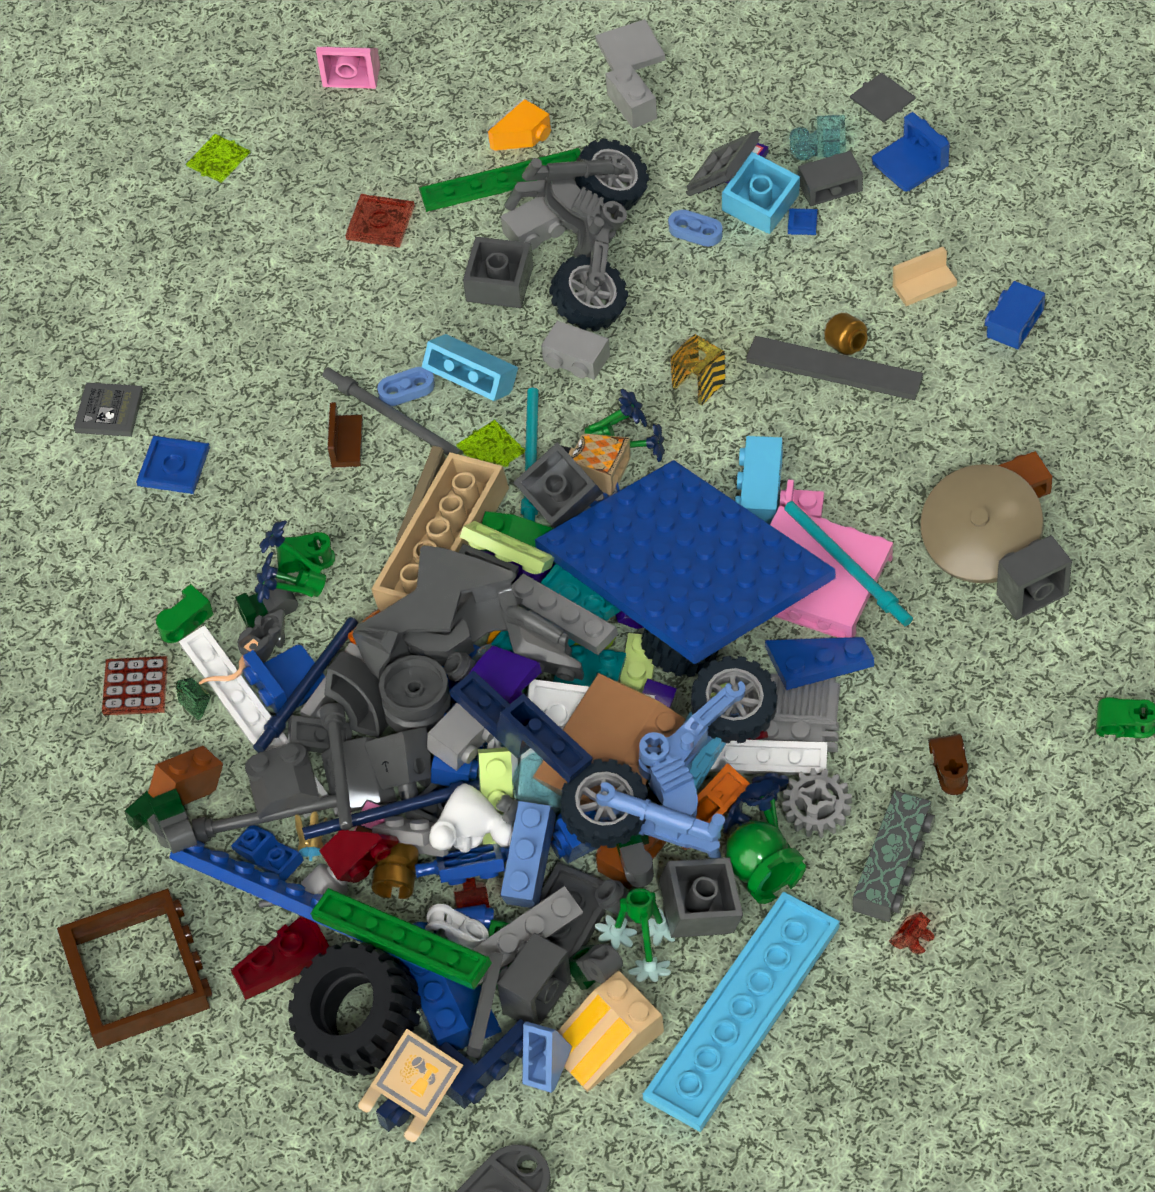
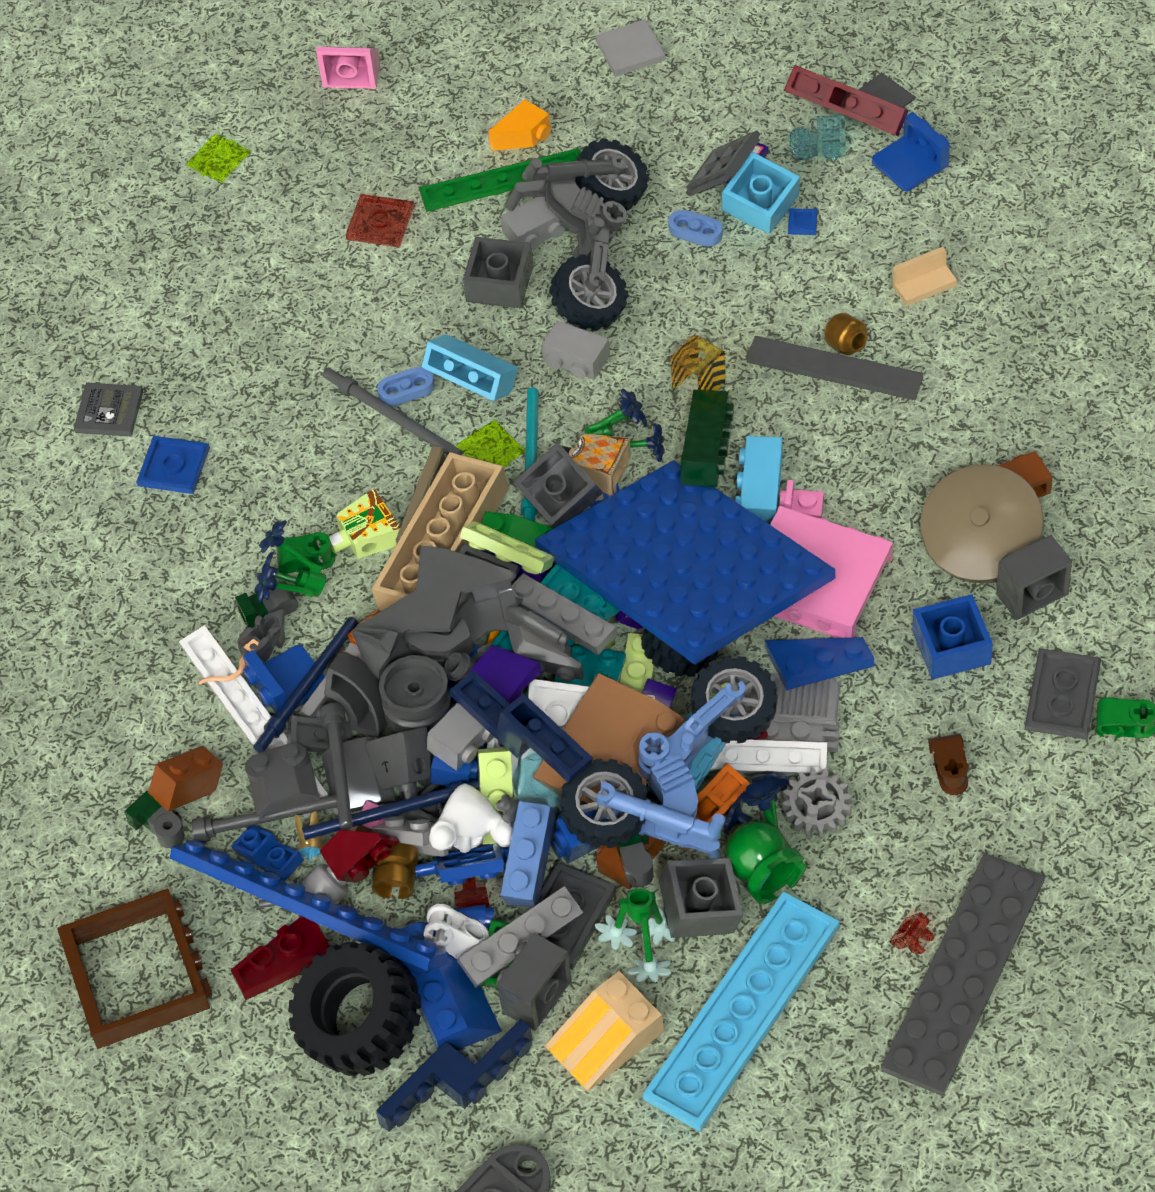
(135, 685): tile -> none
(173, 821): leg -> none
(185, 616): green leg -> none
(192, 697): clear green slope -> none
(344, 438): reddish brown panel -> none
(365, 527): none -> torso
(401, 938): green tile -> none
(413, 1078): tan flag -> none
(484, 1006): dark grey tile -> none
(543, 1056): medium blue slope -> none
(594, 964): dark grey leg -> none
(609, 896): dark grey cone -> none
(631, 96): light grey brick -> none
(706, 438): none -> dark green brick
(830, 178): dark grey brick -> none
(846, 100): none -> dark red bracket
(885, 599): teal bar -> none
(892, 856): dark grey brick -> none
(952, 636): none -> blue brick
(963, 974): none -> dark grey plate
(1015, 314): blue brick -> none
(1063, 694): none -> dark grey tile

